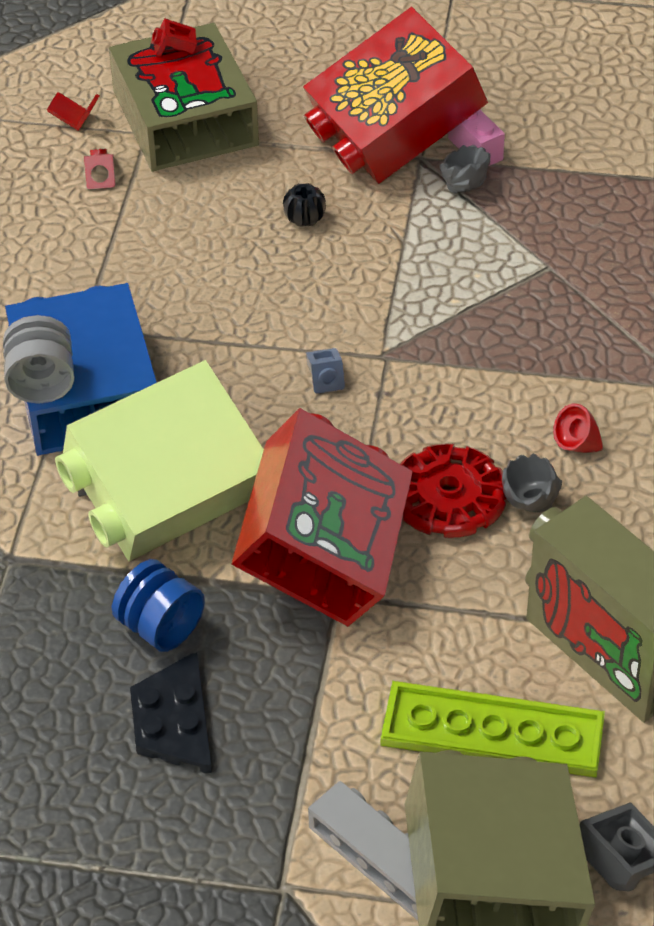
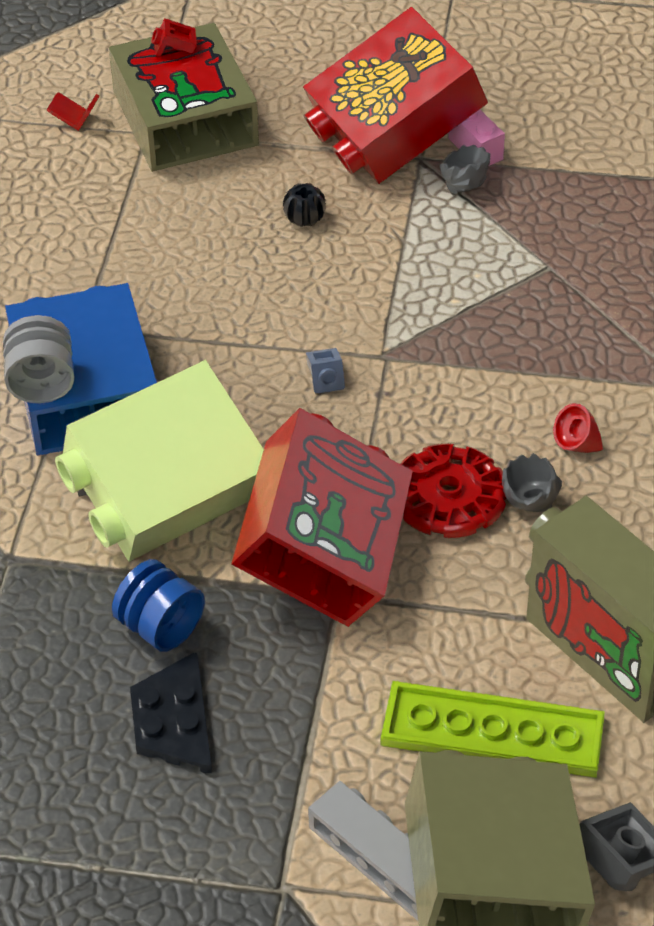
(99, 157): bracket -> none

